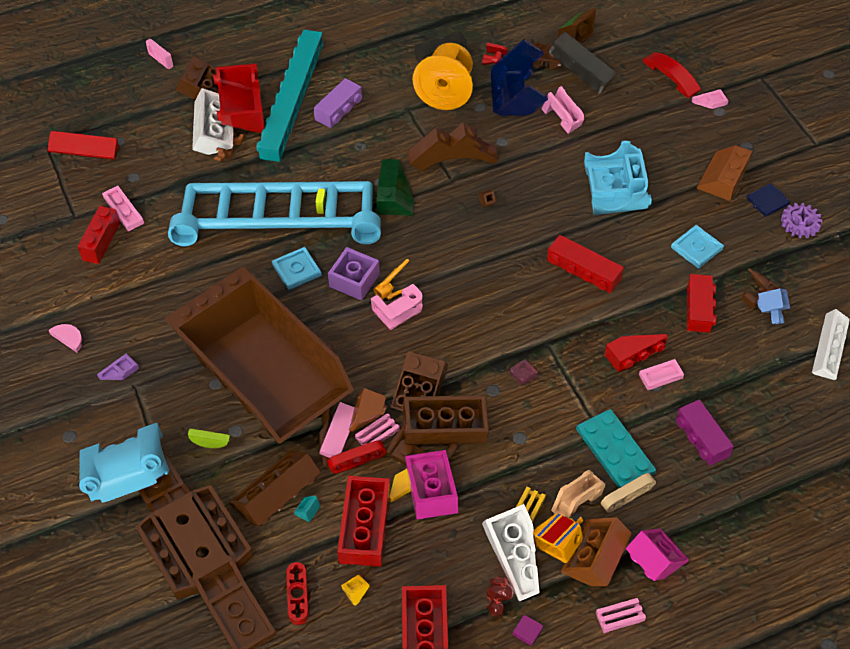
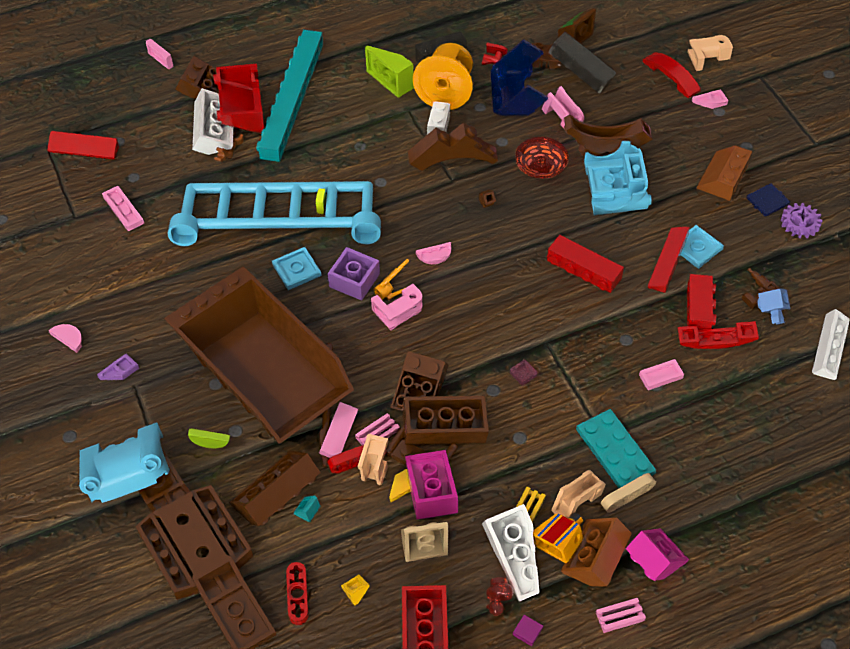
(99, 234): red brick -> none
(338, 103): medium lavender brick -> none
(364, 521): red brick -> none
(367, 409): dark orange slope -> none
(371, 460): none -> light nougat piece
(390, 70): none -> lime slope
(393, 190): dark green wedge -> none
(425, 541): none -> tan slope
(435, 254): none -> bright pink tile
(439, 116): none -> white brick
(541, 157): none -> clear red dish
(606, 138): none -> reddish brown arch
(630, 349): red slope -> none
(668, 259): none -> red slope
(704, 432): magenta brick -> none
(709, 48): none -> light nougat piece
(718, 338): none -> red slope

